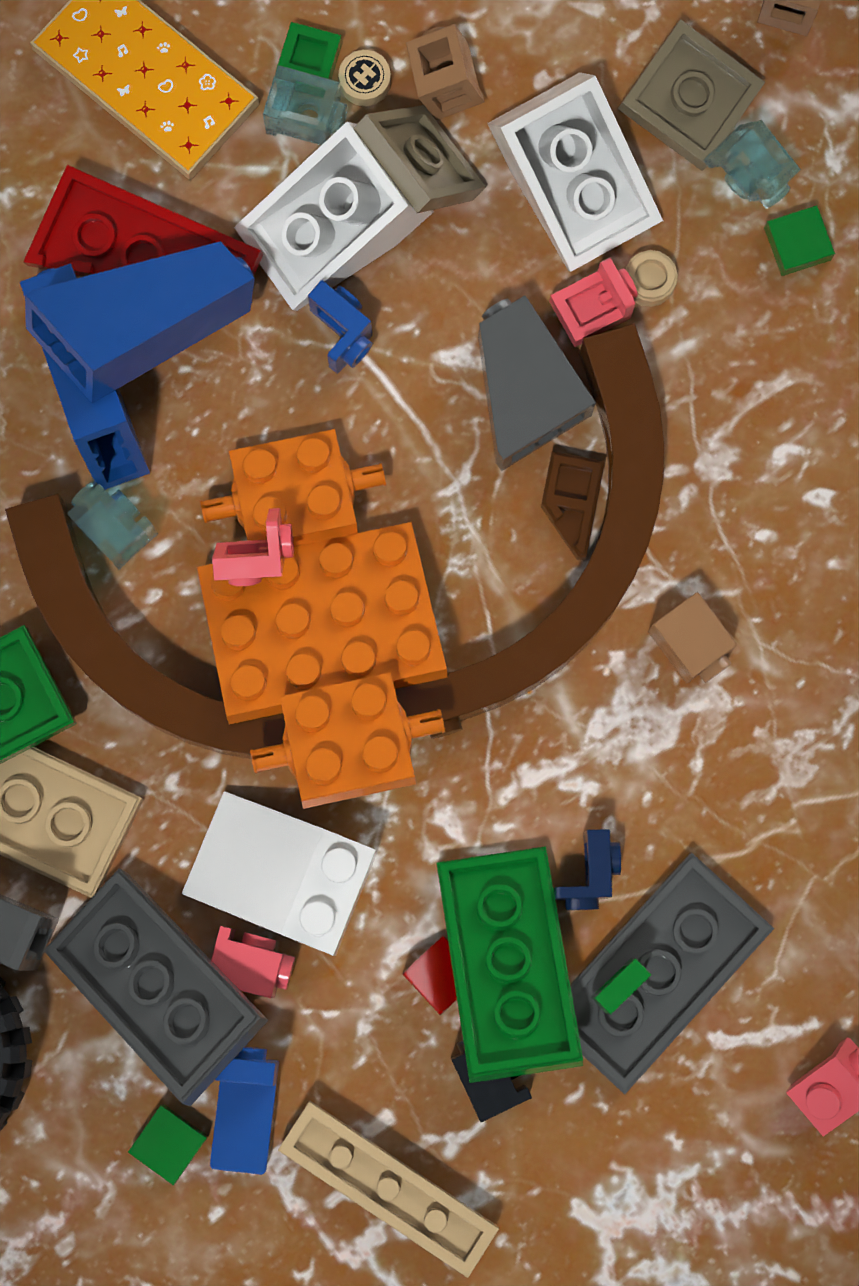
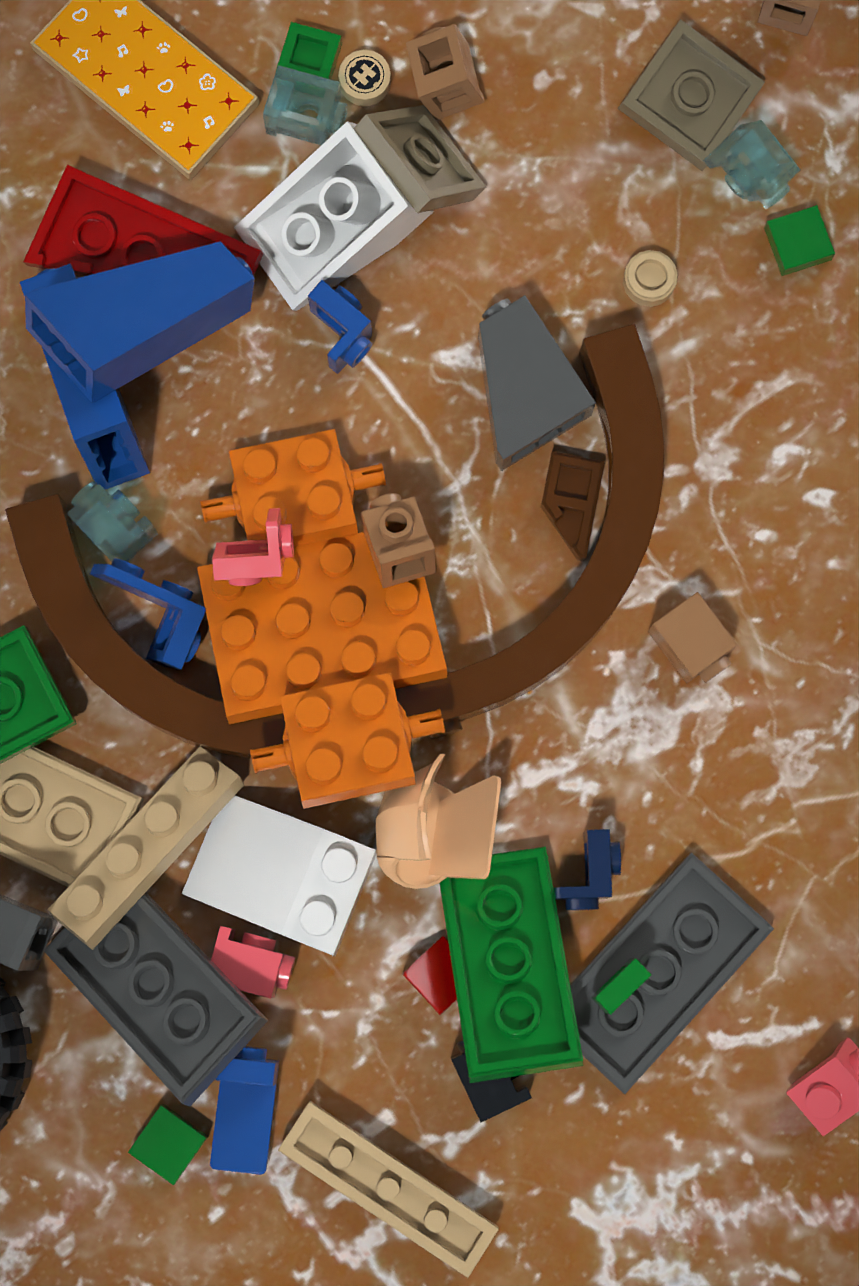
(146, 847): none -> tan plate
(177, 633): none -> blue bracket
(402, 554): none -> medium nougat brick
(436, 834): none -> light nougat piece
(576, 170): white slope -> none
(595, 302): coral bracket -> none

